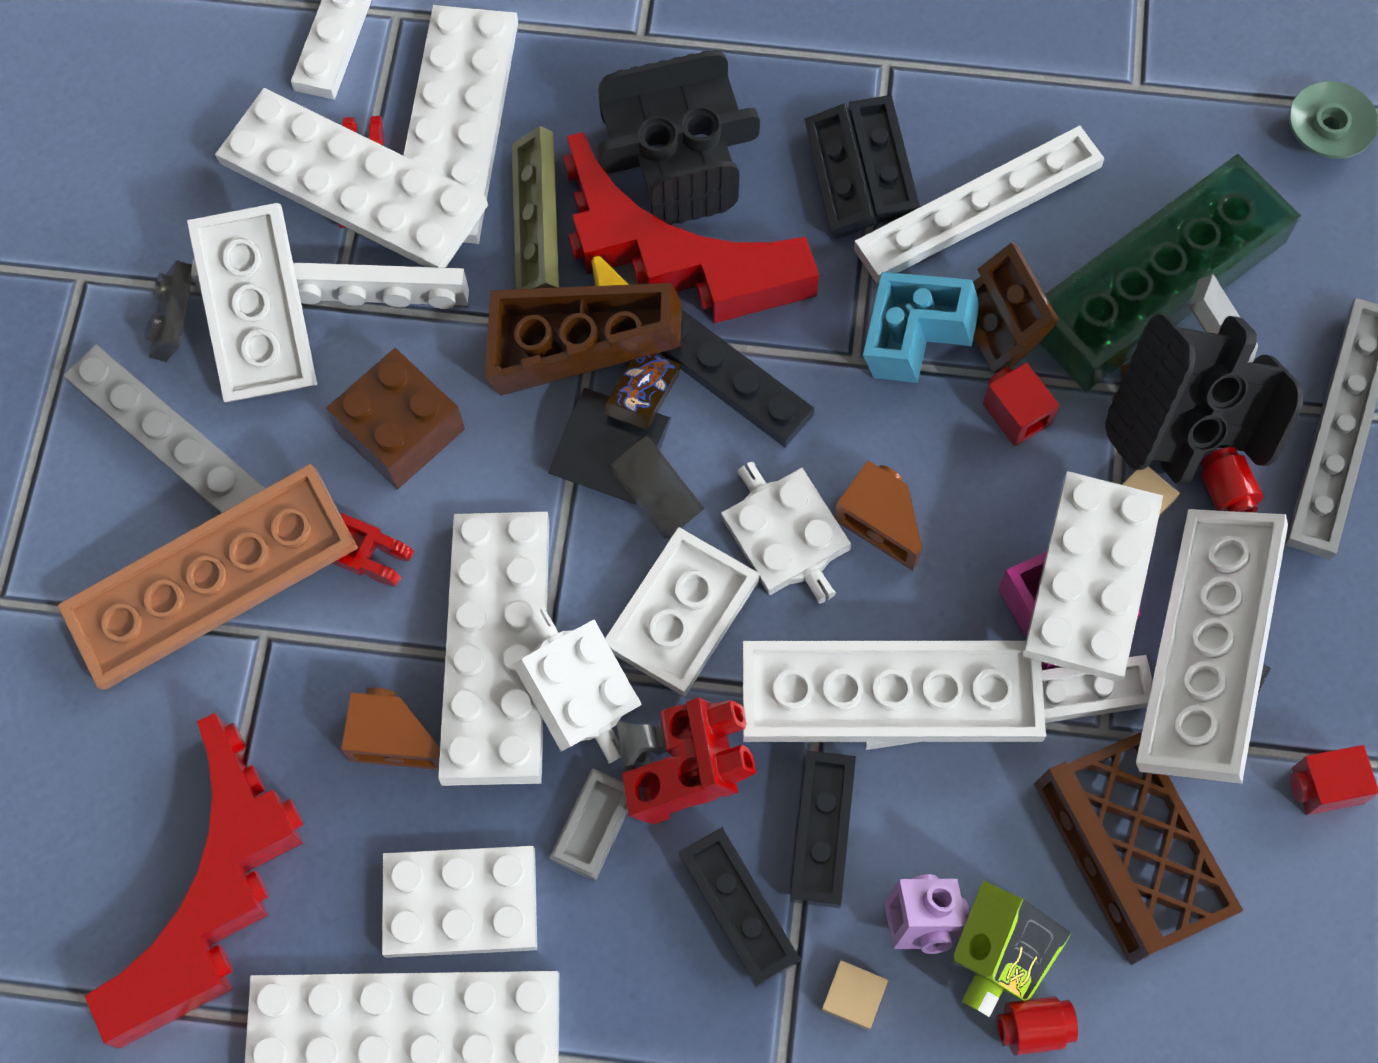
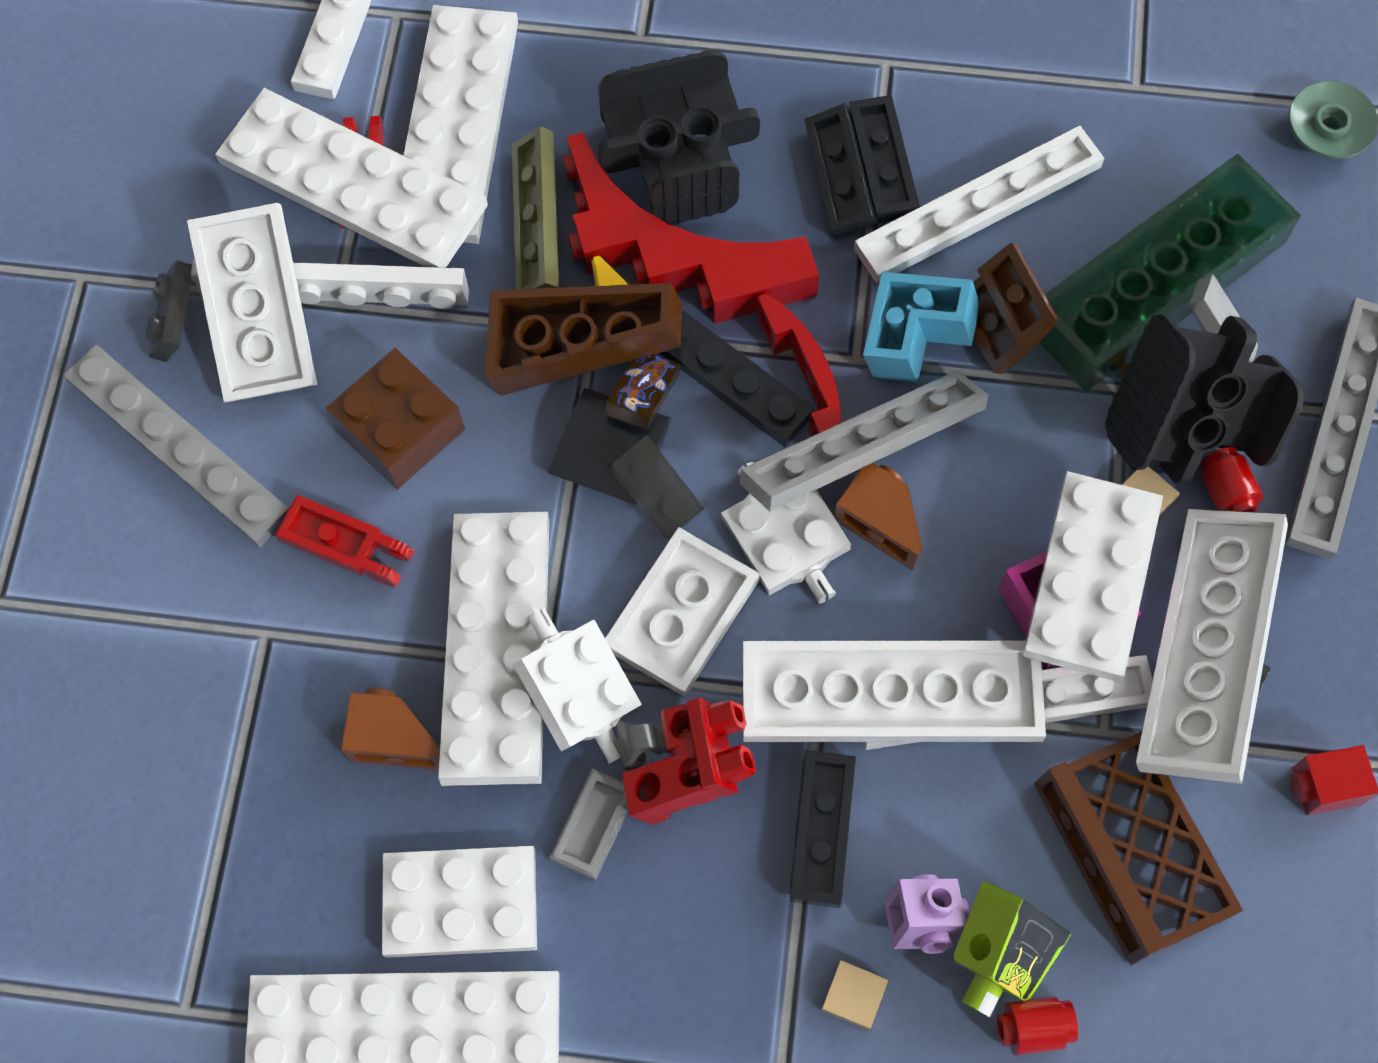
(182, 964): red arch -> none
(207, 577): nougat plate -> none
(739, 907): black plate -> none
(787, 332): none -> red slope
(862, 440): none -> light grey plate
(1020, 403): red brick -> none

